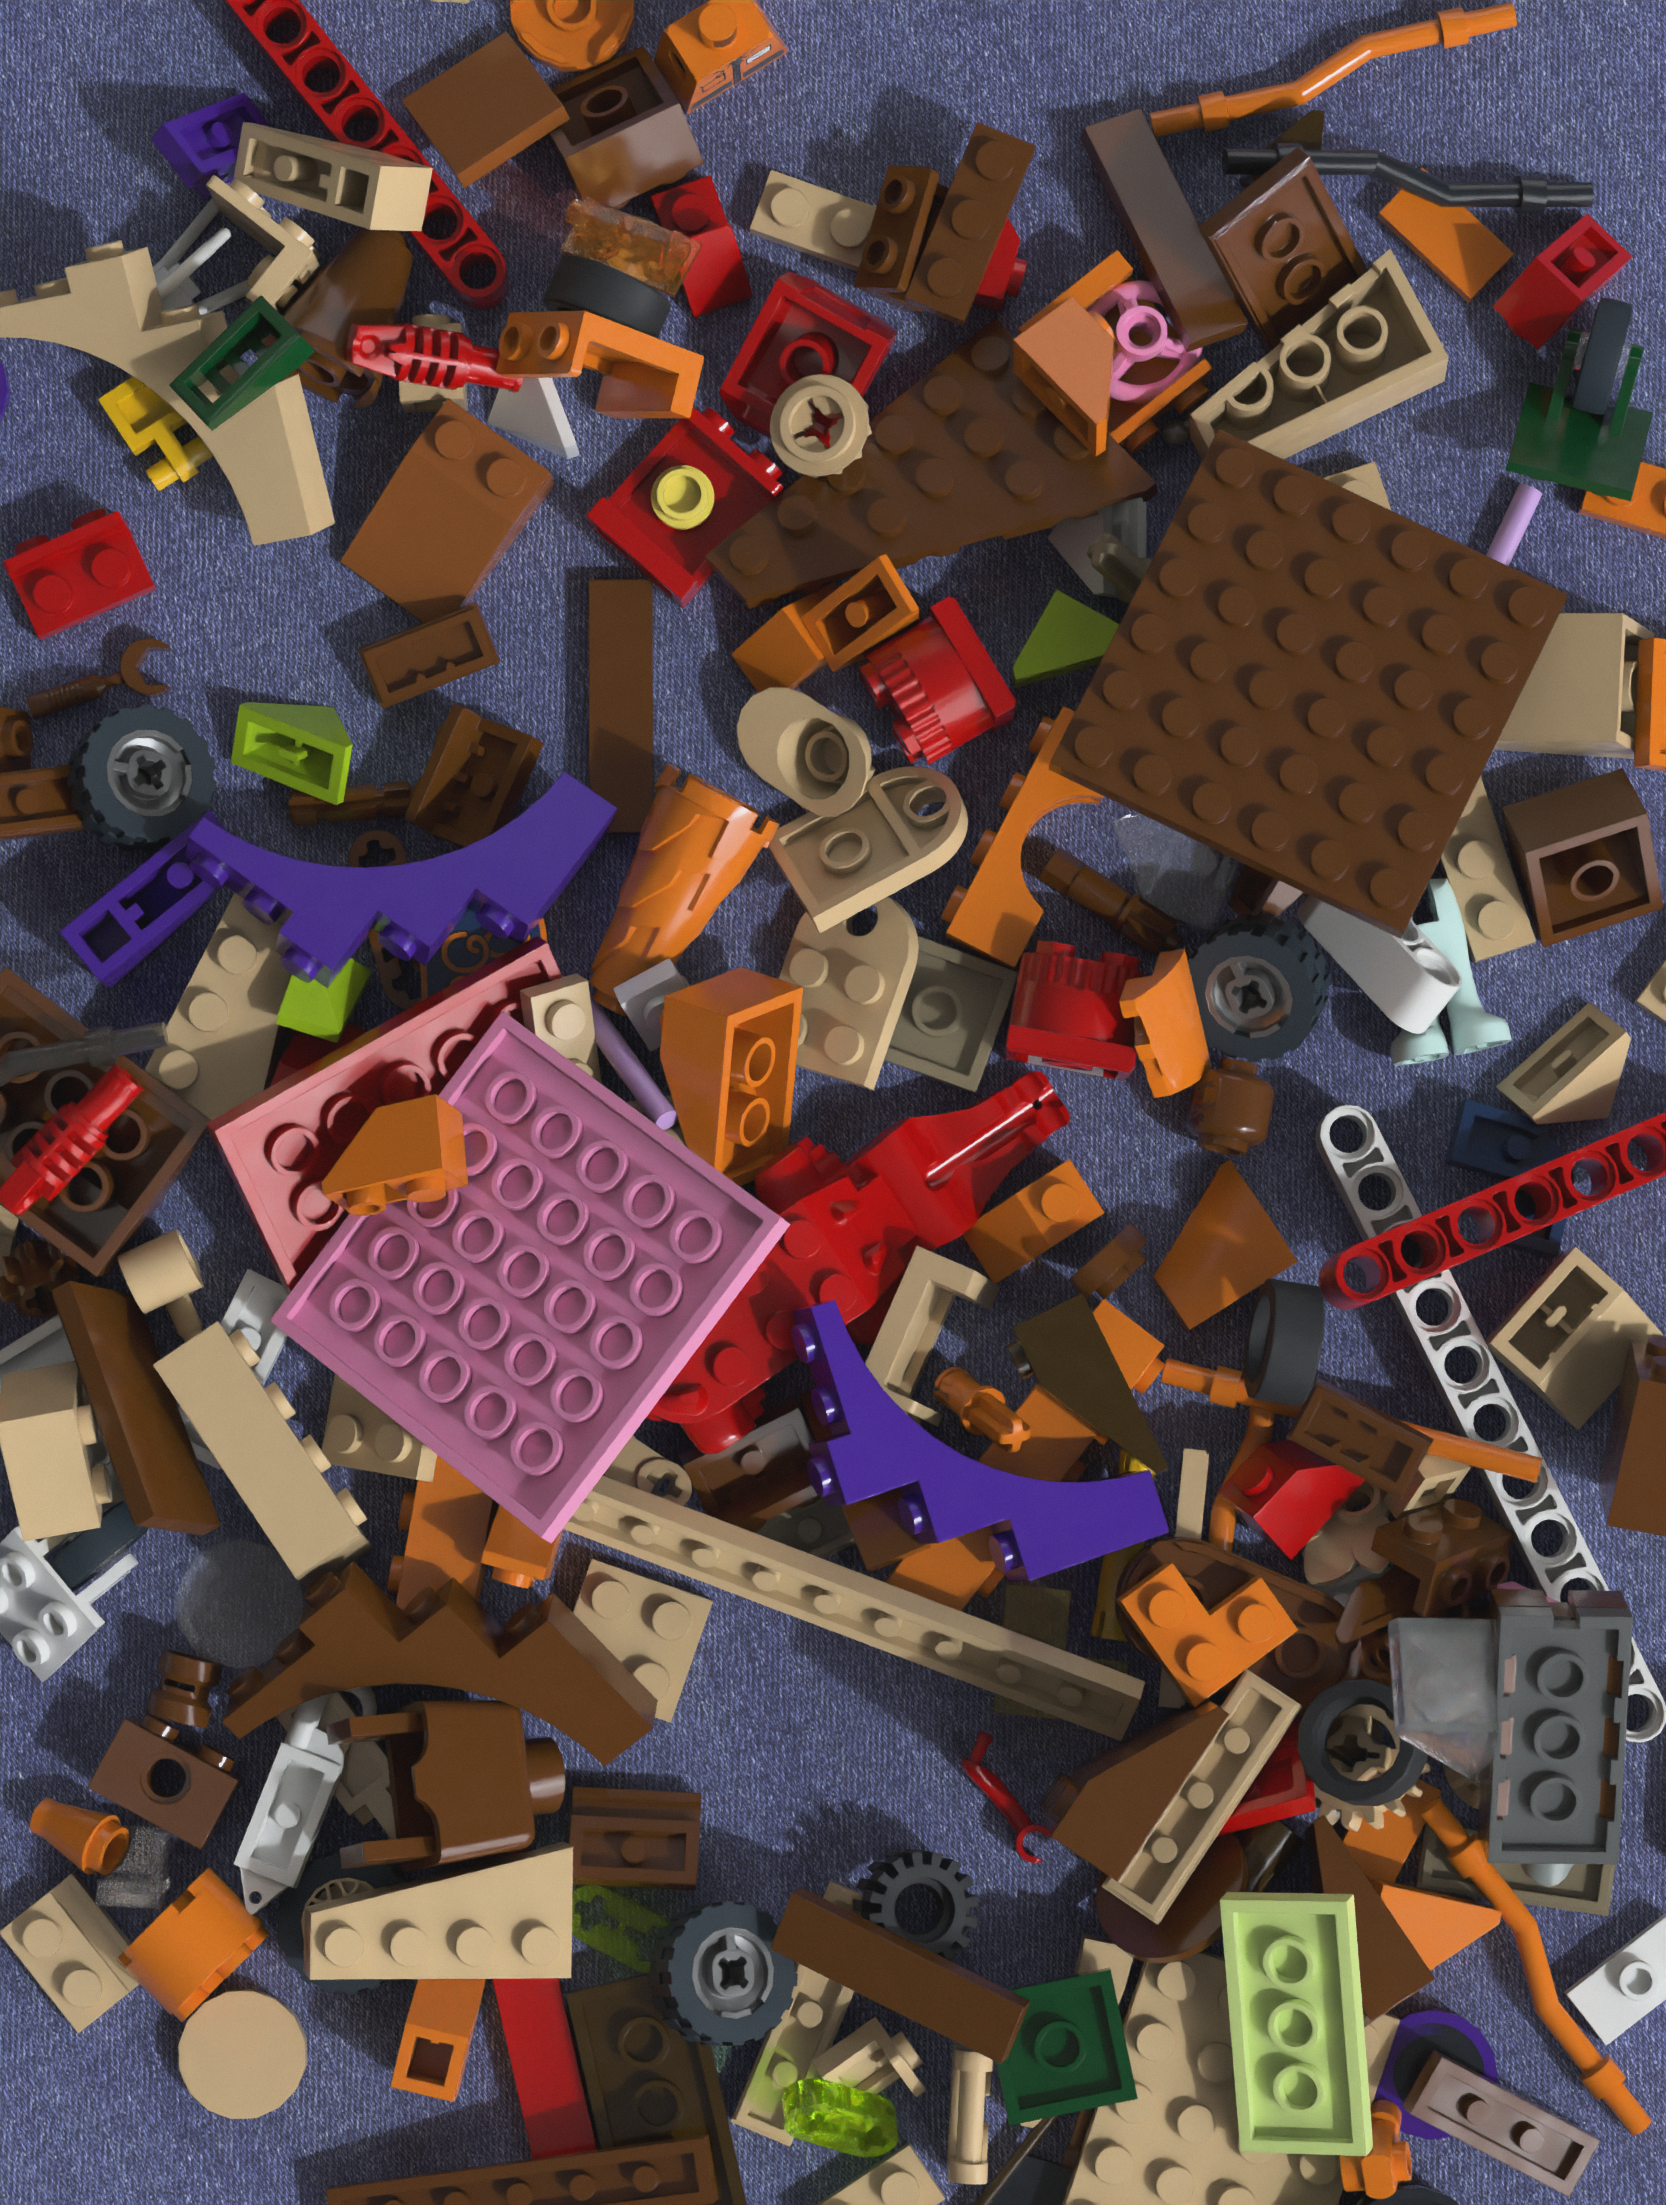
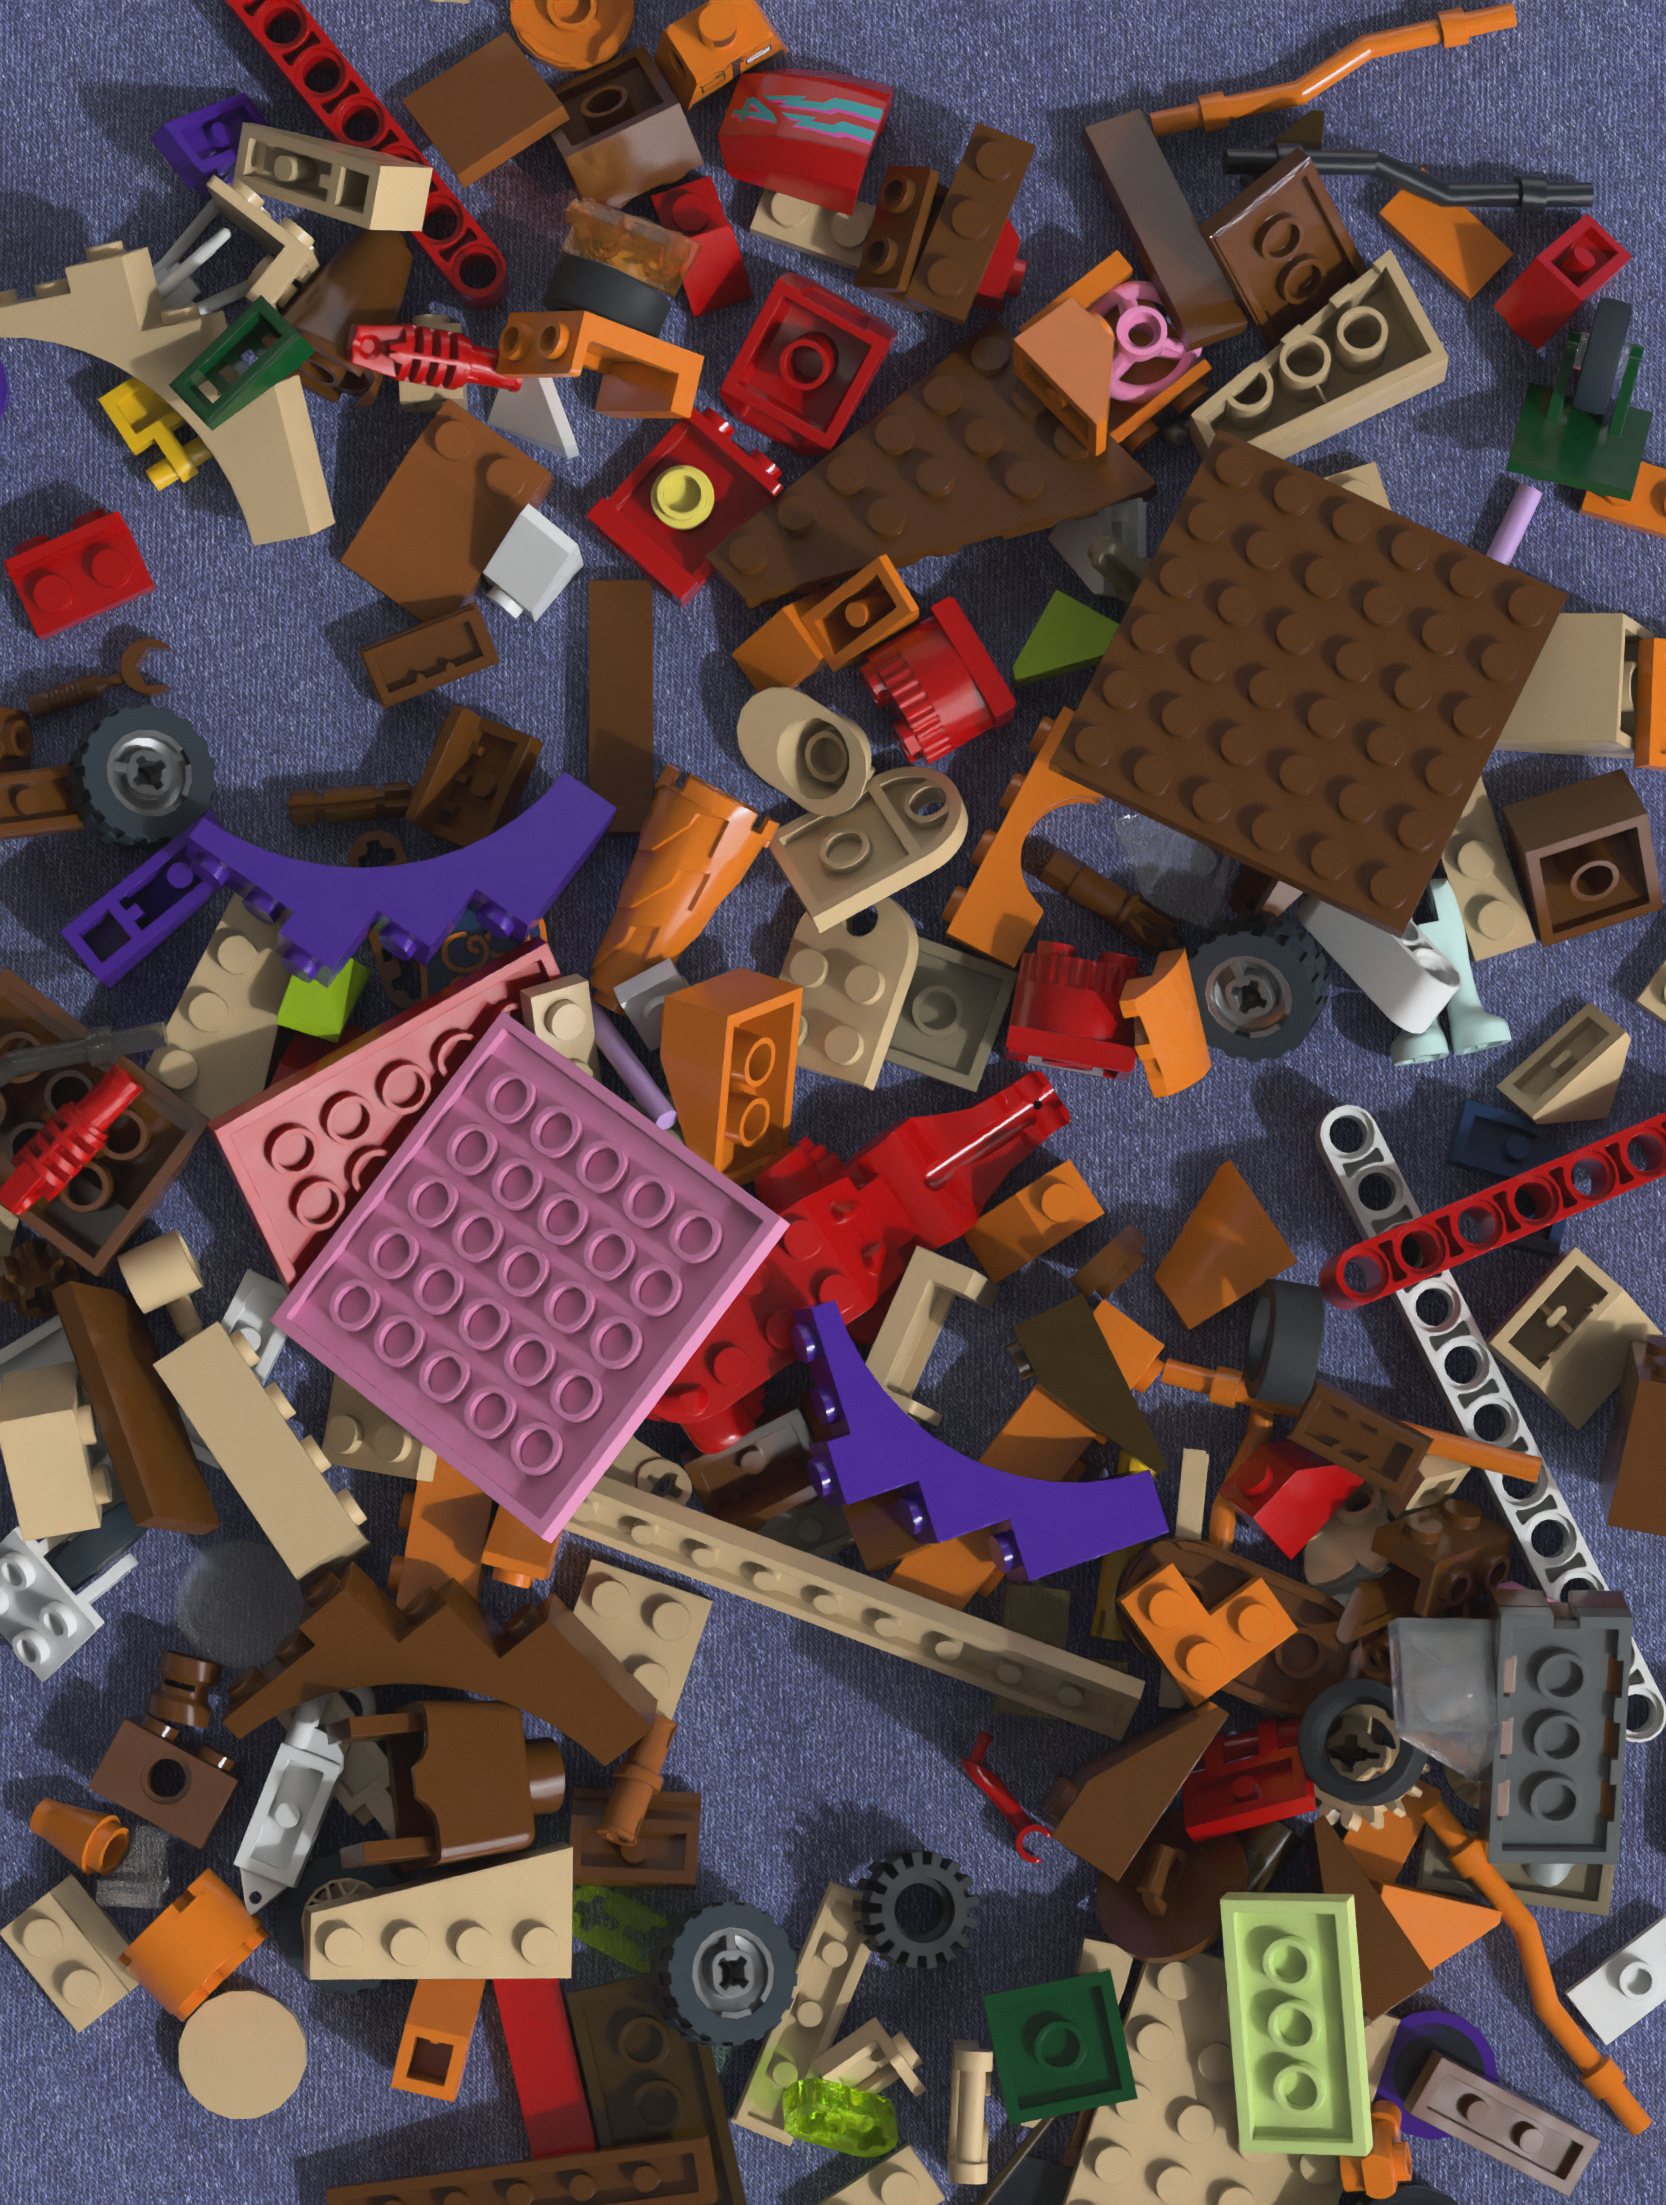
(295, 747): lime slope -> none
(400, 1155): orange slope -> none
(531, 565): none -> white slope
(636, 1782): none -> dark orange pin
(794, 416): tan gear -> none
(804, 133): none -> red slope
(900, 1975): reddish brown tile -> none
(981, 1409): orange axle -> none
(1207, 1798): tan tile -> none
(1230, 1108): reddish brown head -> none

